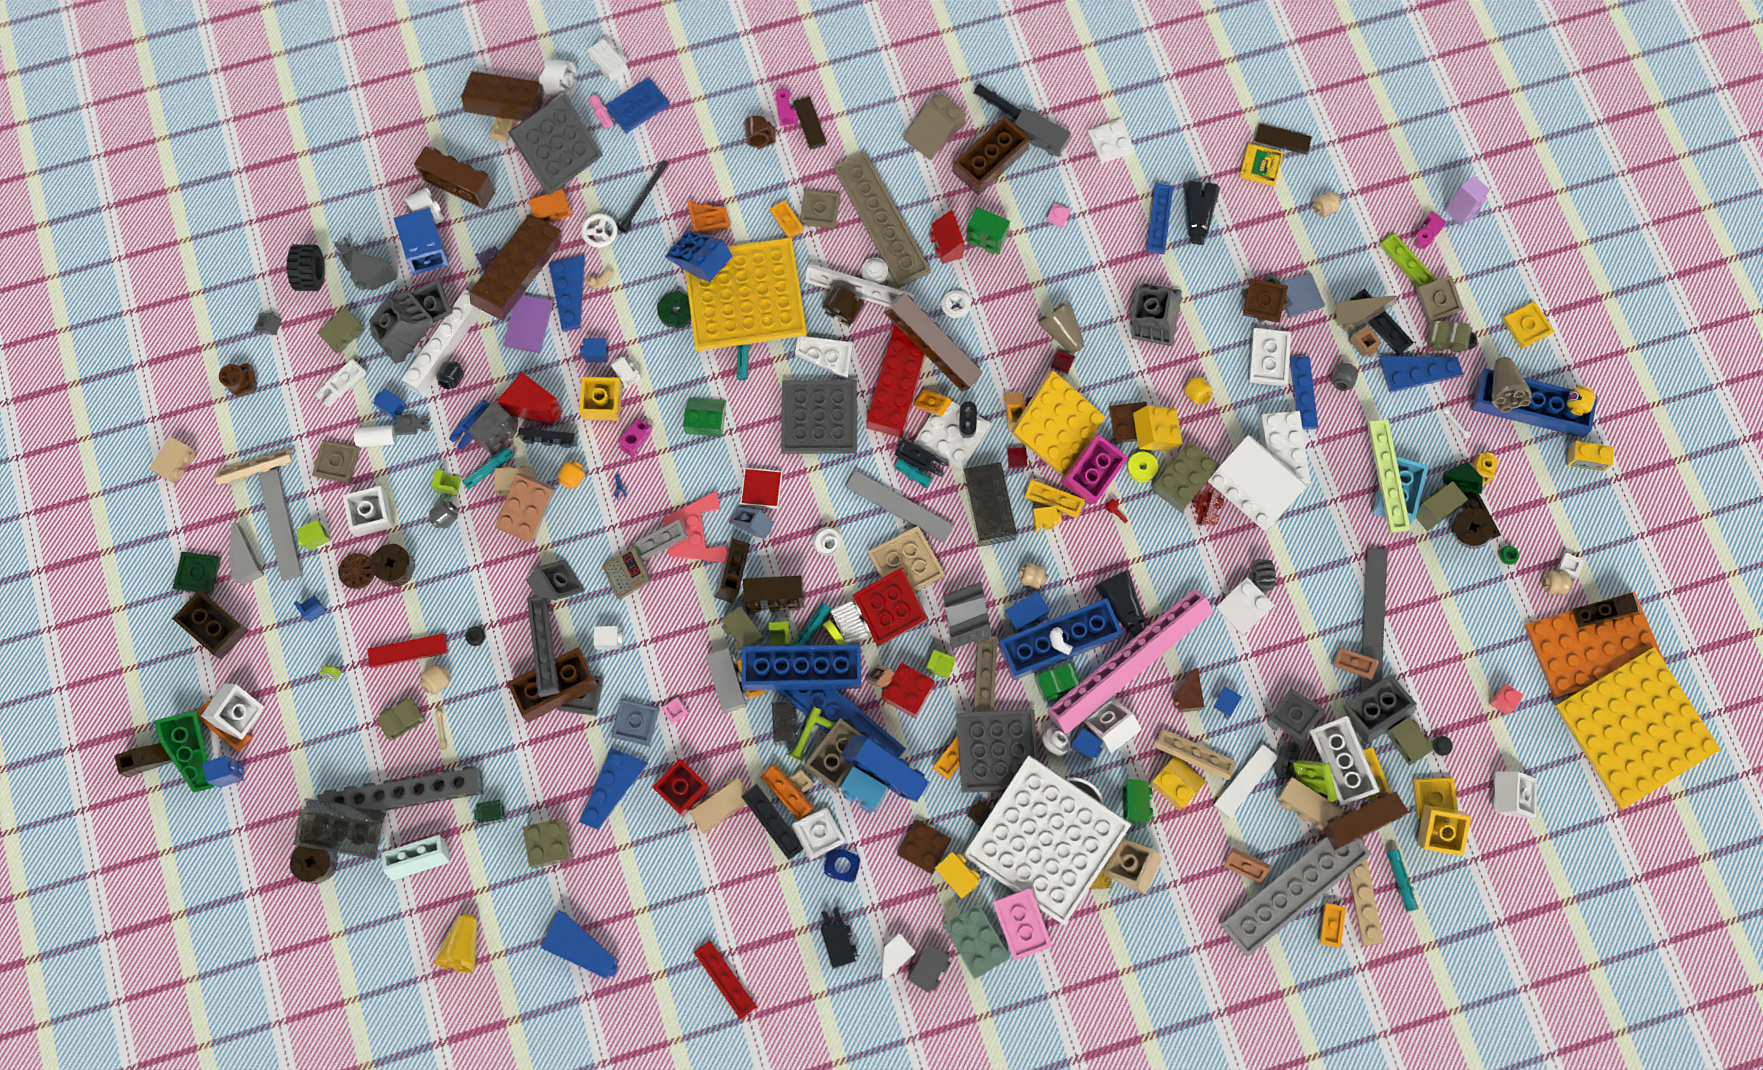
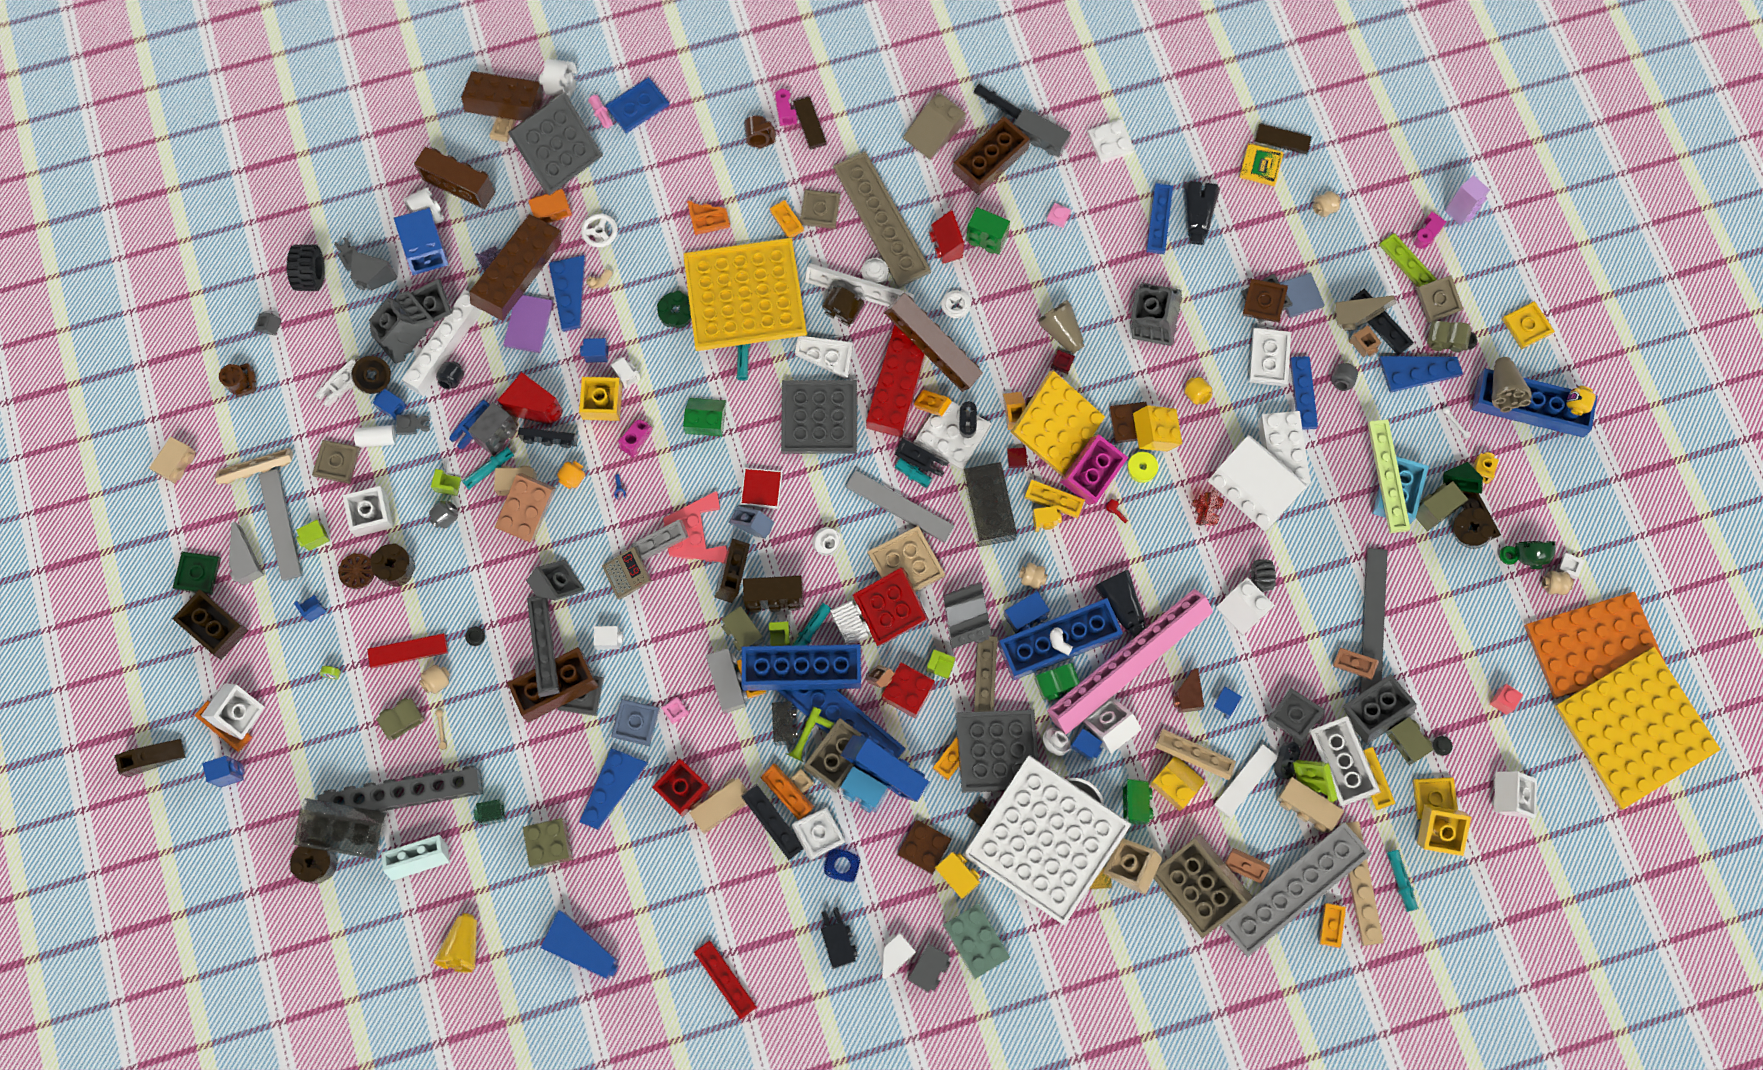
(185, 746): green wedge -> none
(341, 331): olive brick -> none
(375, 364): none -> dark brown brick
(607, 60): white brick -> none
(624, 224): black piece -> none
(700, 255): blue slope -> none
(833, 633): neon yellow piece -> none
(1022, 924): bright pink plate -> none
(1185, 477): olive brick -> none
(1201, 886): none -> dark tan slope
(1364, 820): reddish brown brick -> none
(1535, 553): none -> dark green cylinder
(1590, 456): yellow brick -> none
(1607, 610): dark brown slope -> none

